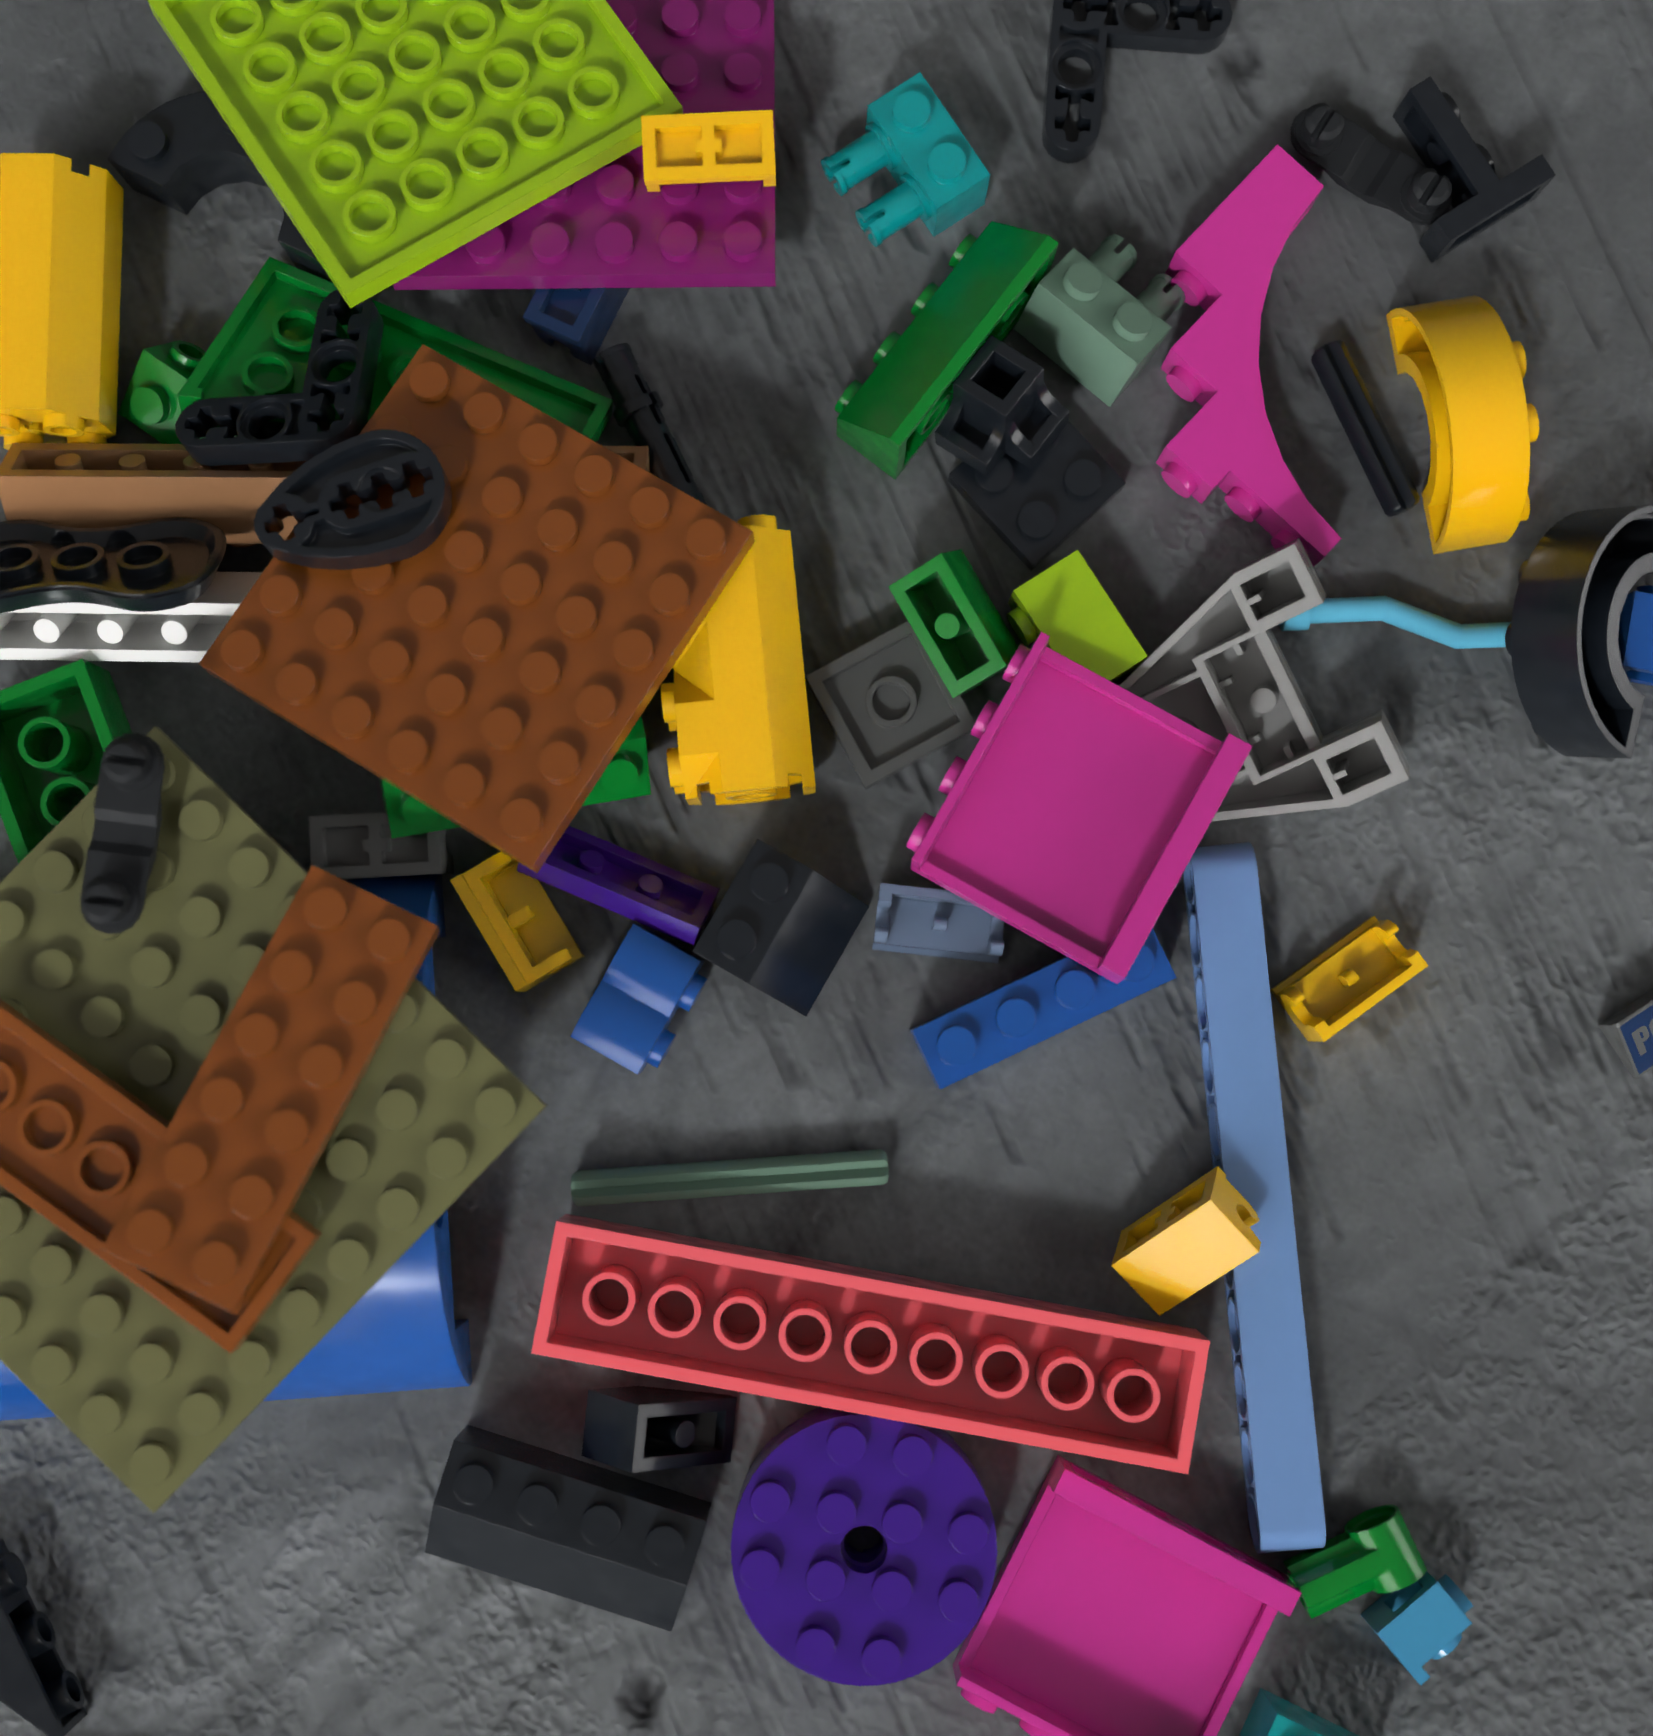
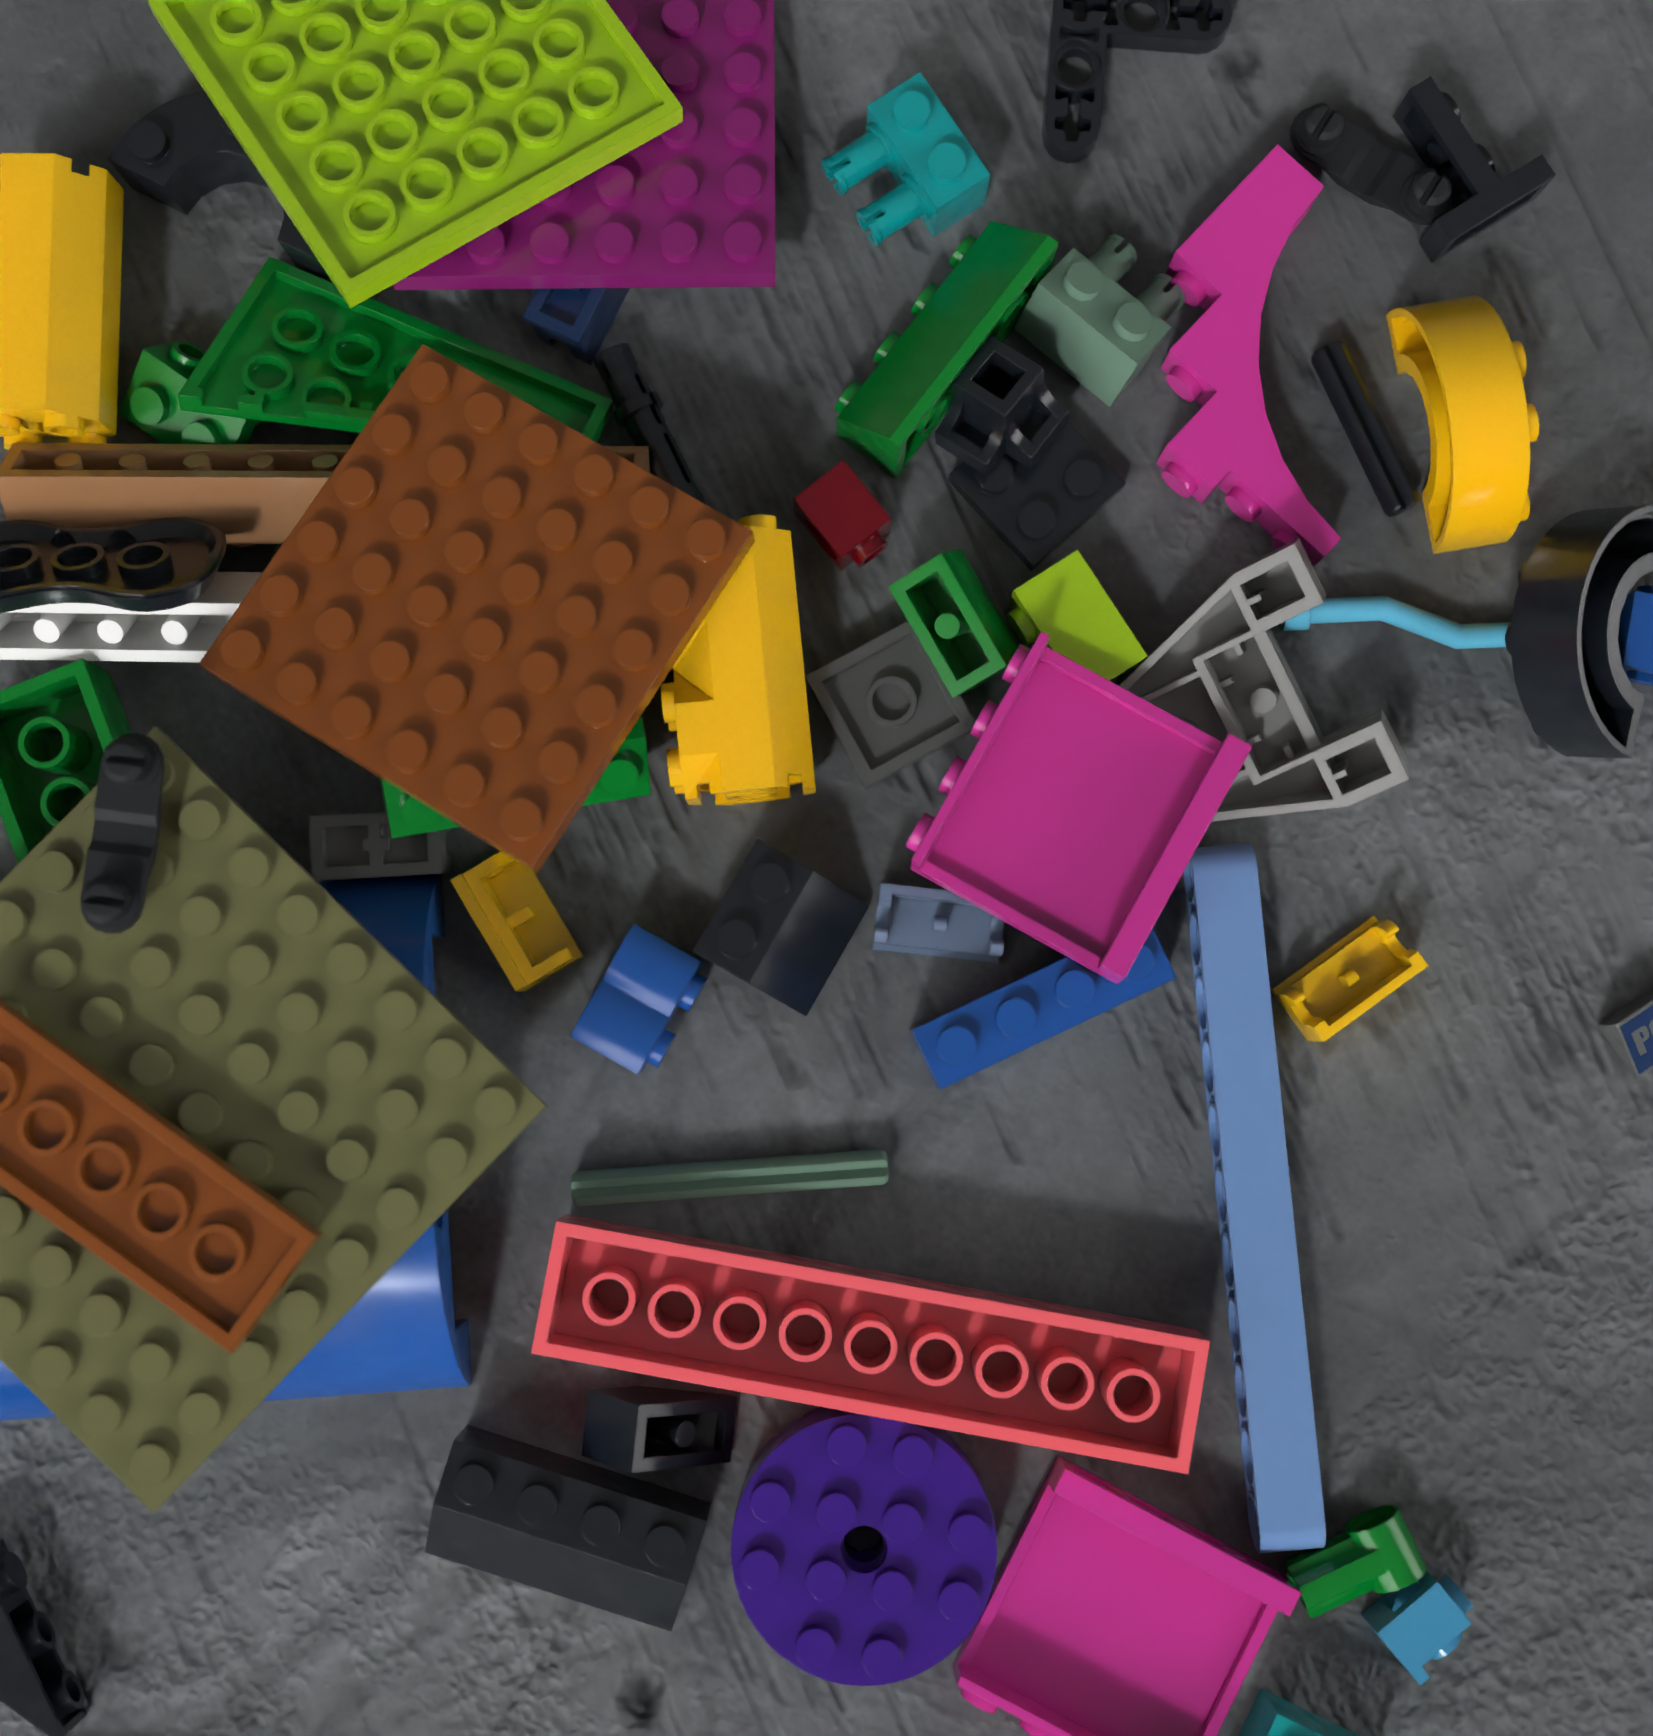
(271, 1090): dark orange plate -> none
(305, 412): black beam -> none
(378, 536): black piece -> none
(628, 884): dark purple plate -> none
(708, 148): yellow hinge -> none
(843, 517): none -> dark red brick
(1187, 1242): yellow hinge -> none

